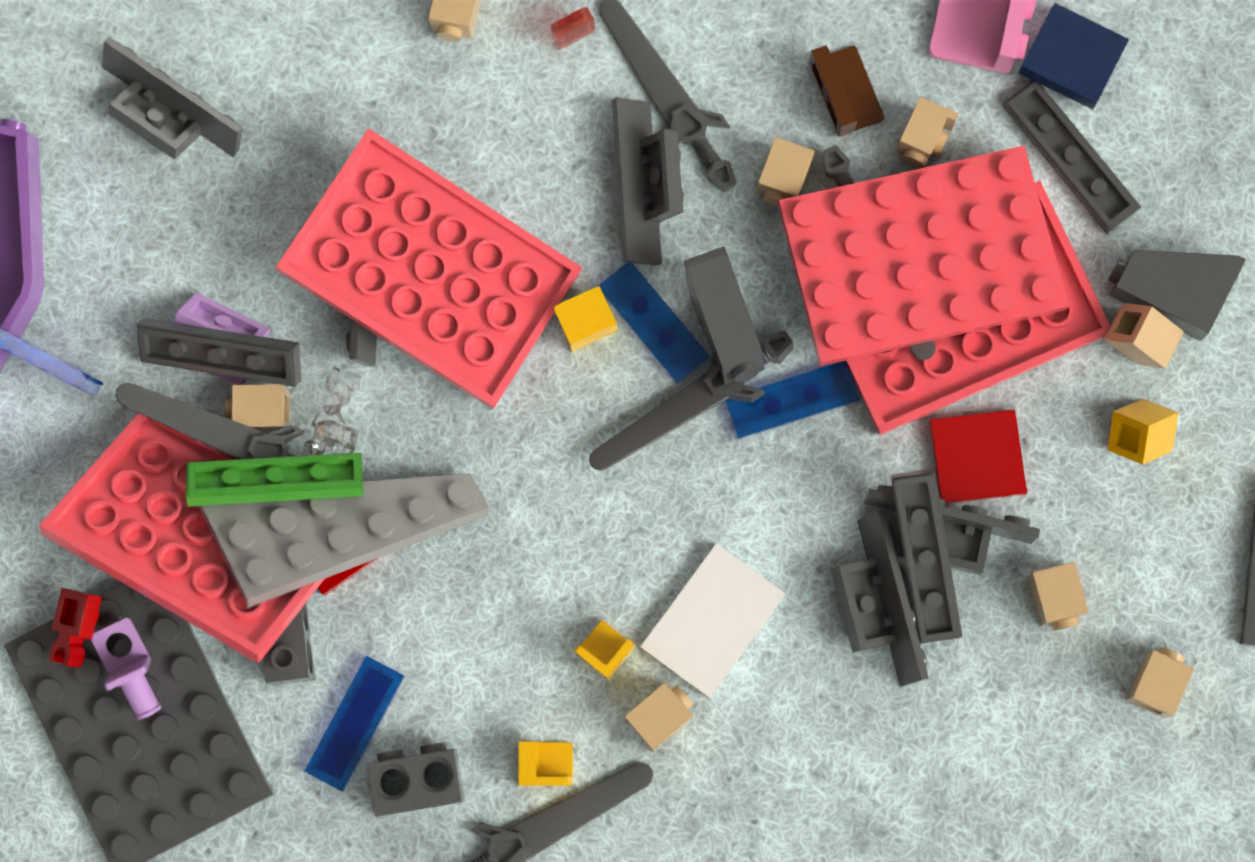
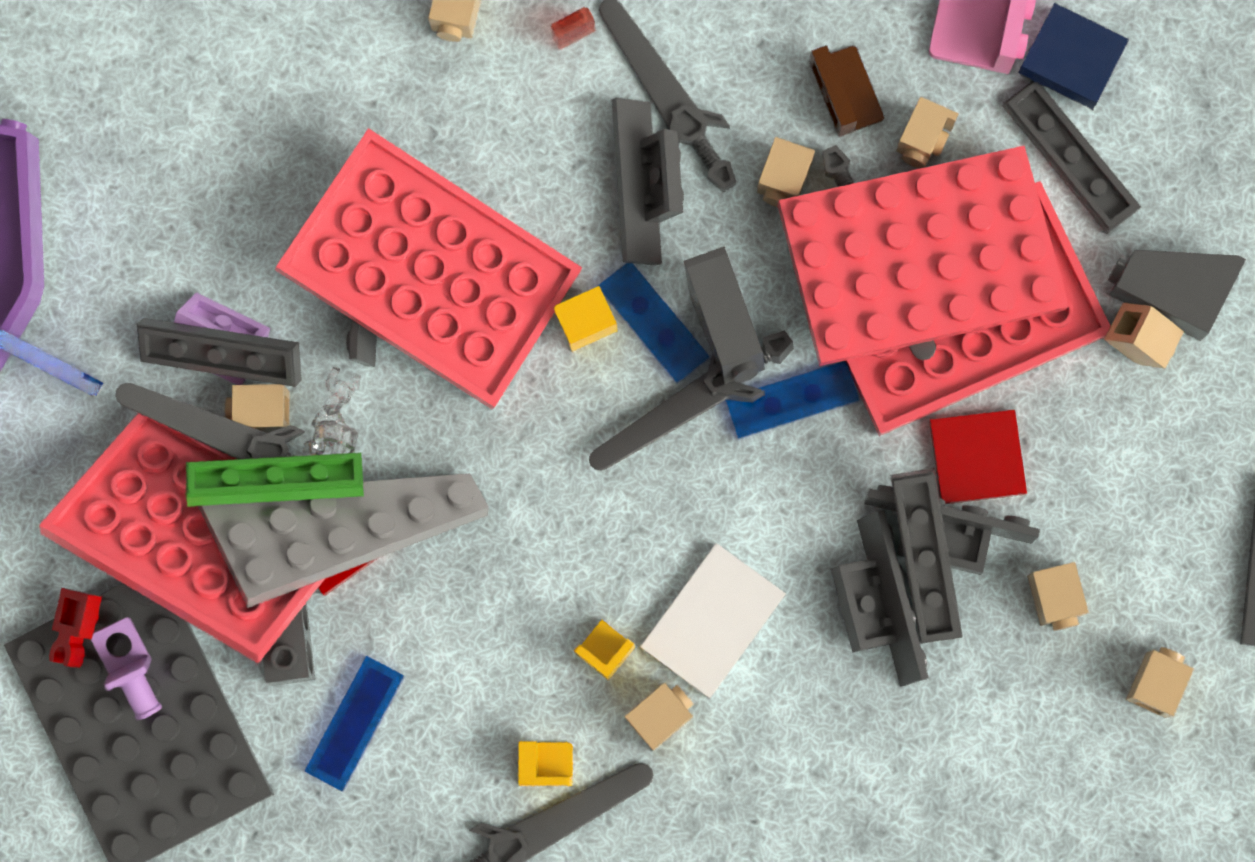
(162, 108): dark grey bracket -> none
(417, 791): dark grey brick -> none
(1142, 431): yellow panel -> none

